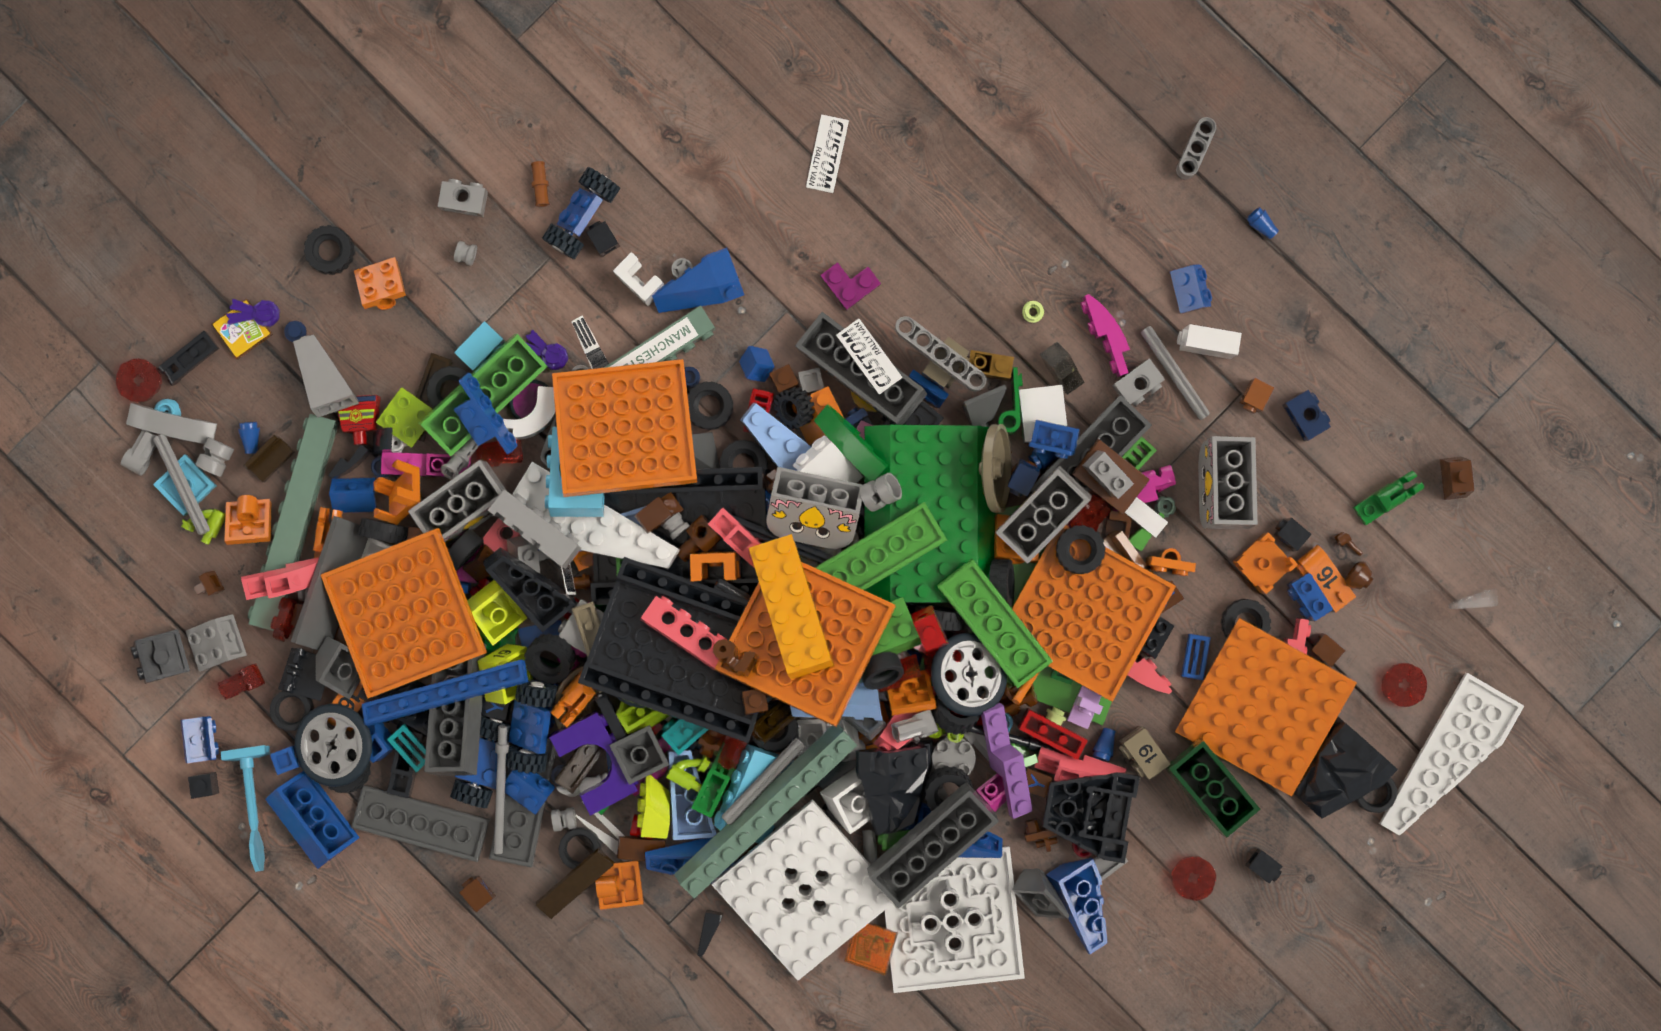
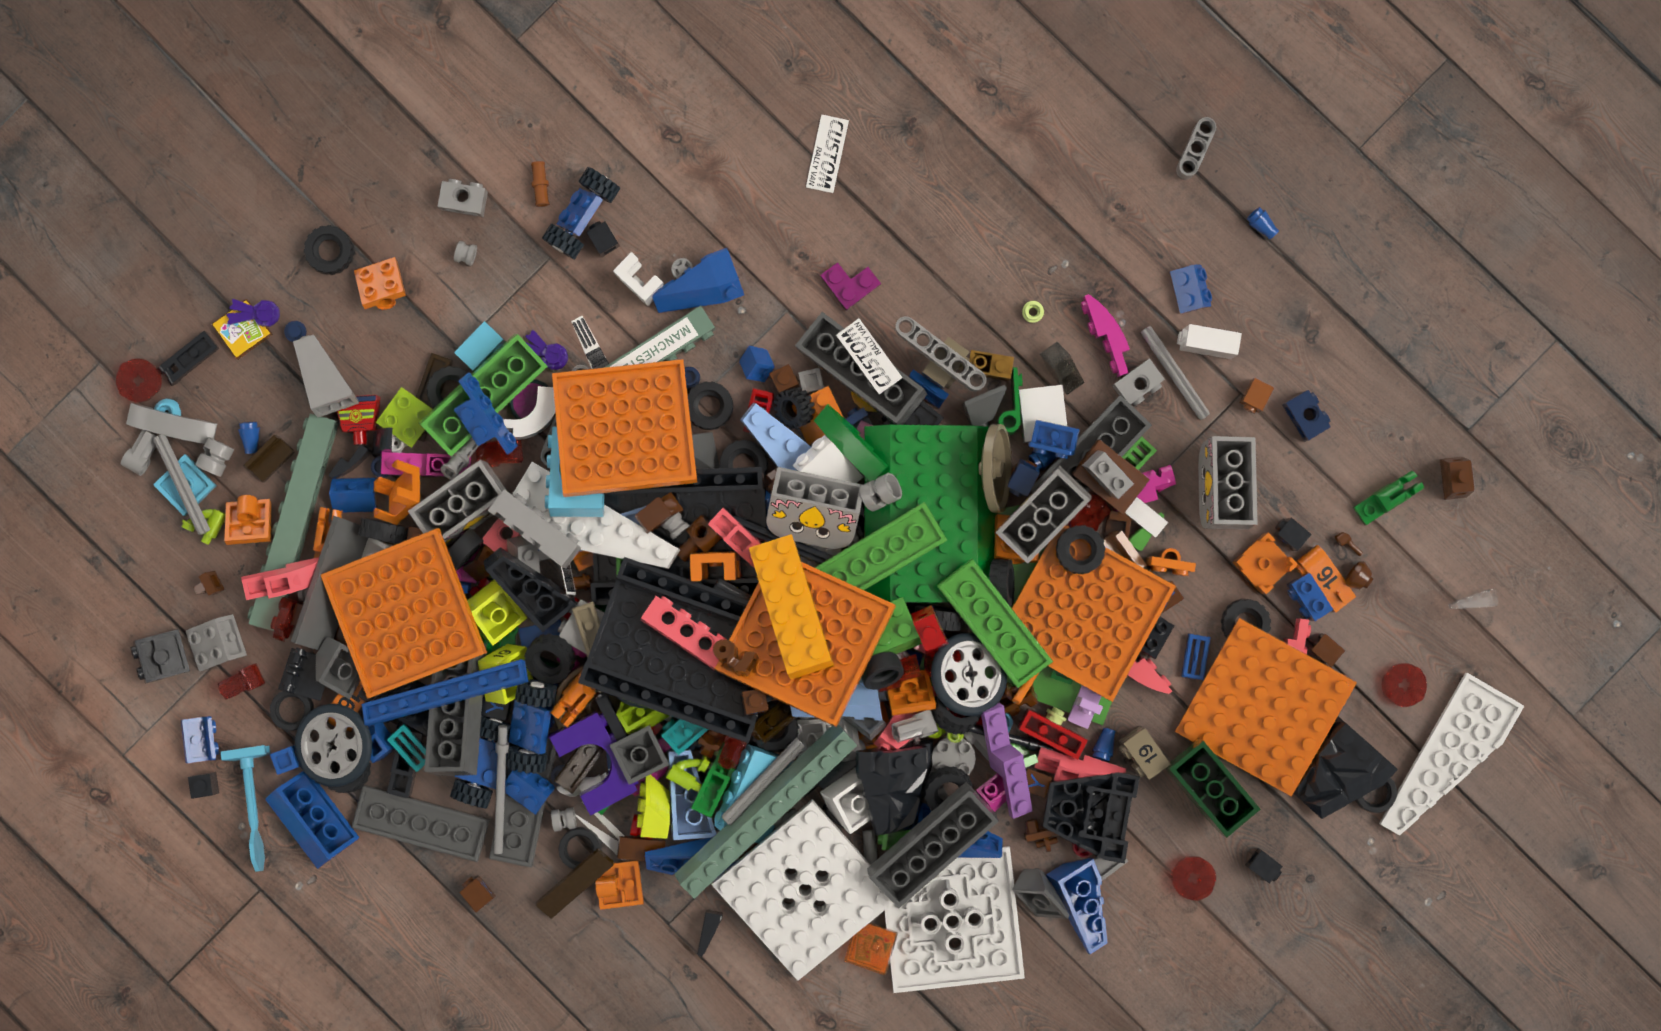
(1165, 501): sand green plate -> none

